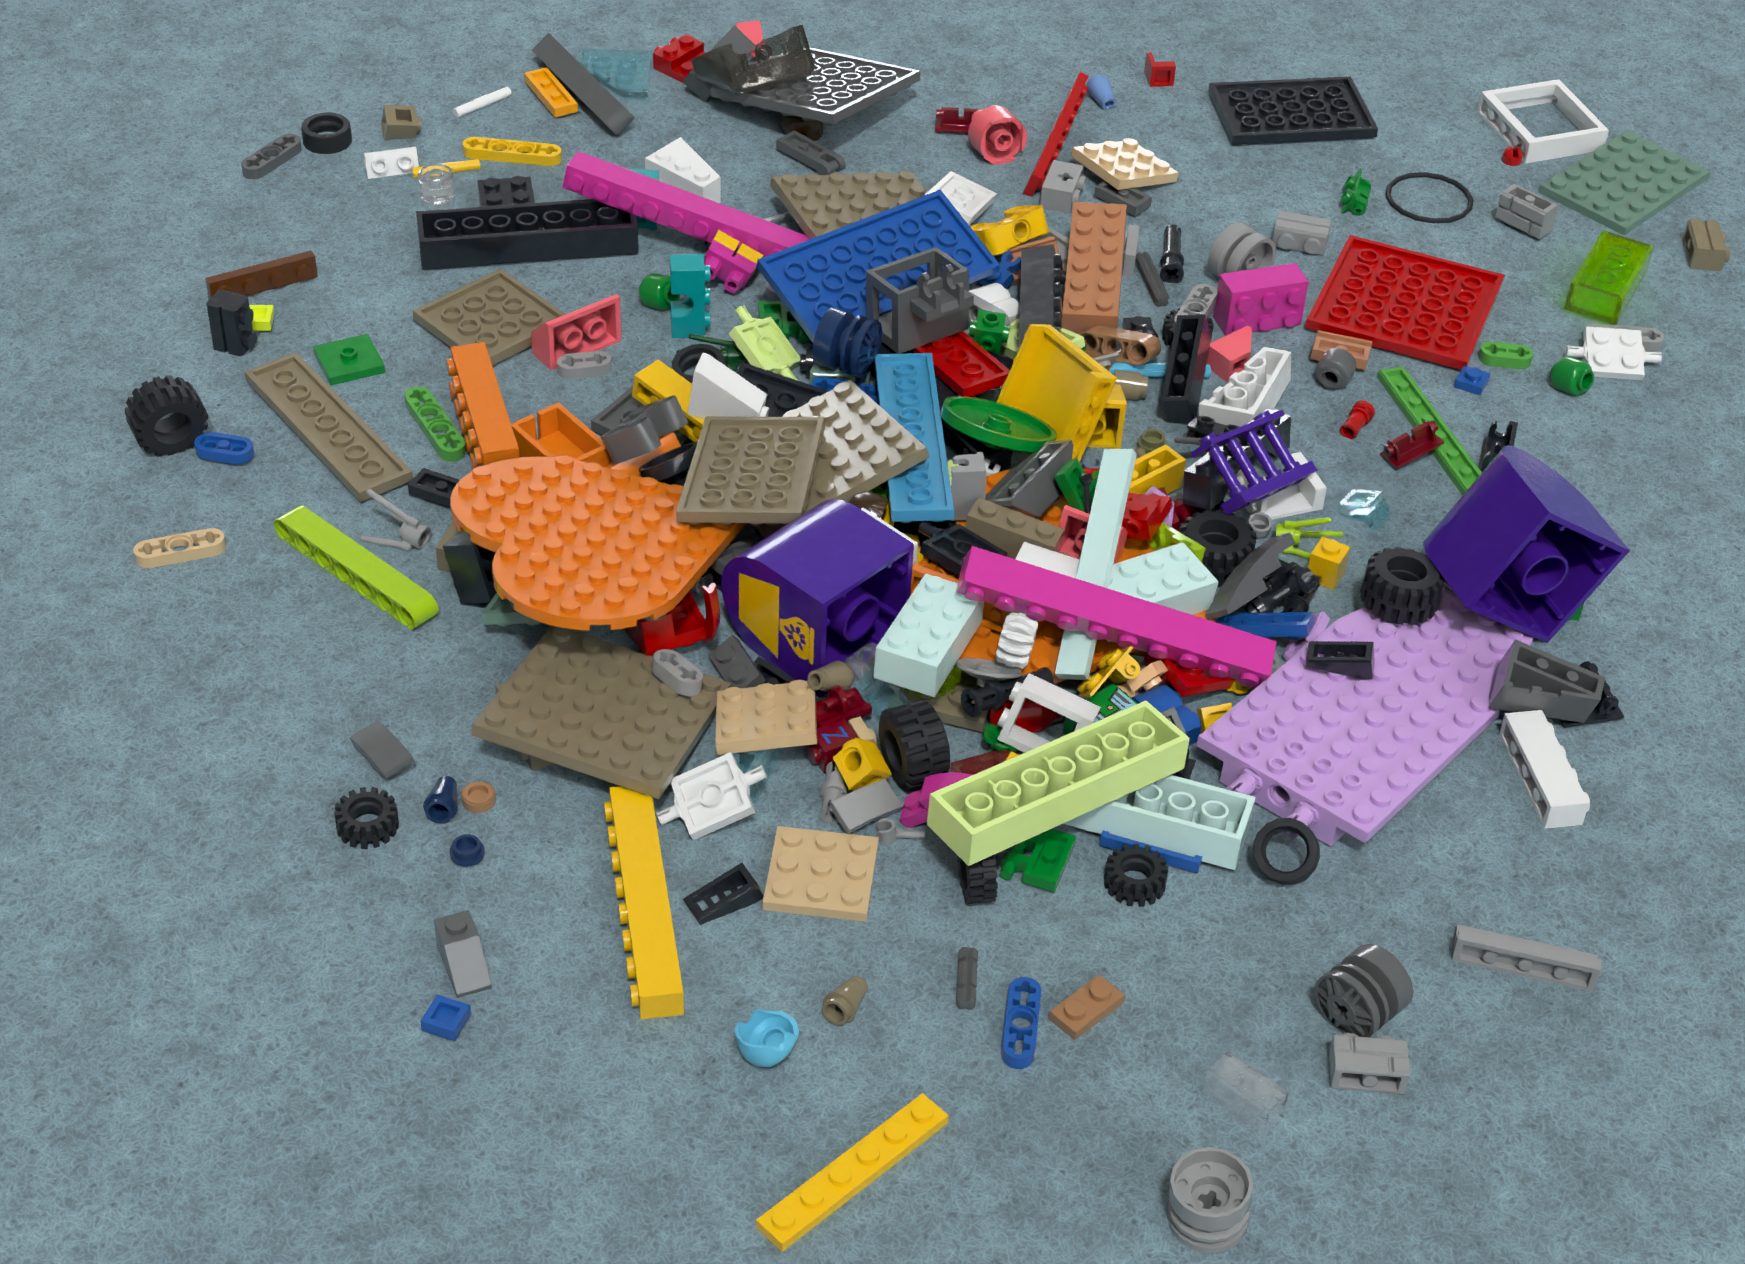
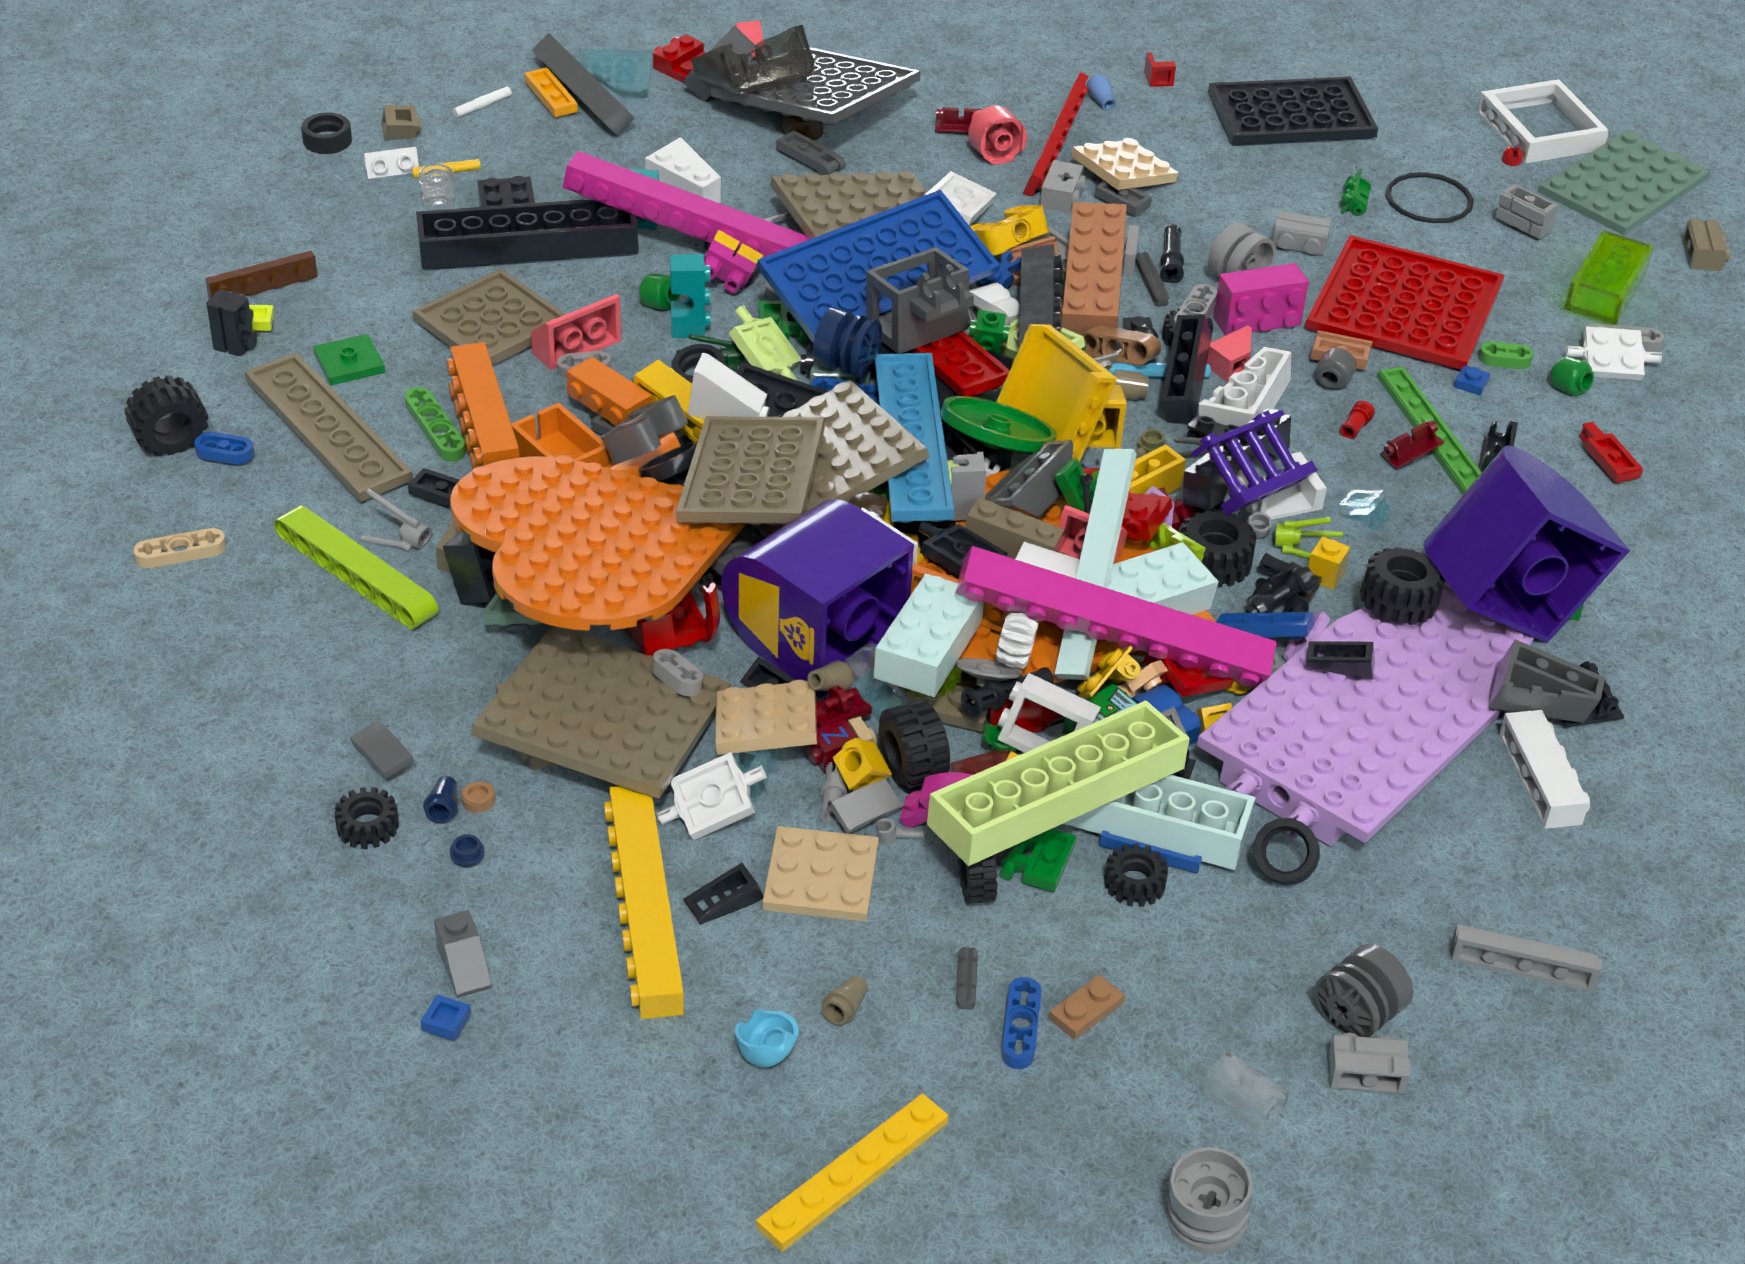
(261, 163): dark grey beam -> none
(538, 153): yellow beam -> none
(605, 390): none -> orange brick
(736, 664): dark grey plate -> none
(1247, 578): dark grey slope -> none
(1610, 454): none -> red hinge

